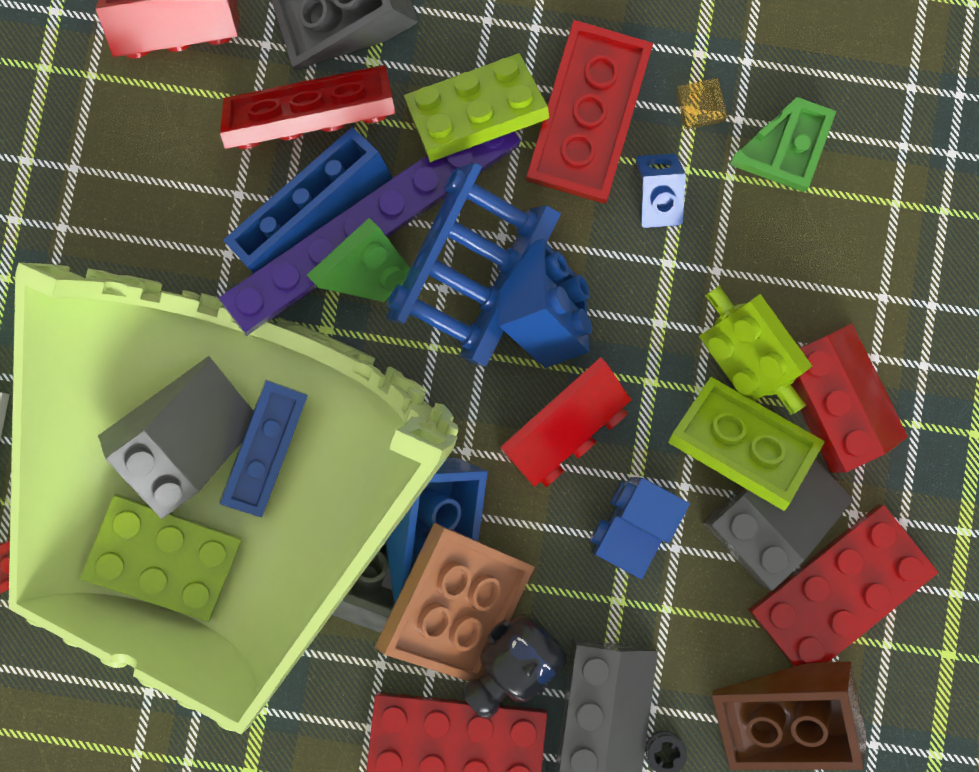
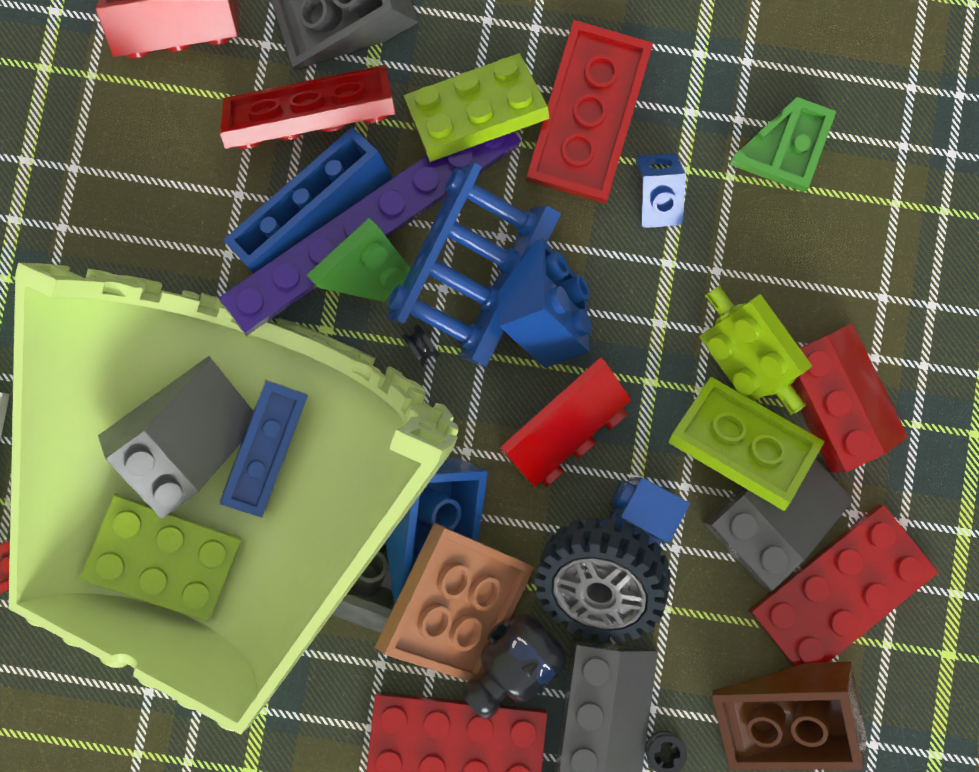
(420, 345): none -> black bush
(603, 580): none -> wheel
(701, 104): clear yellow tile -> none

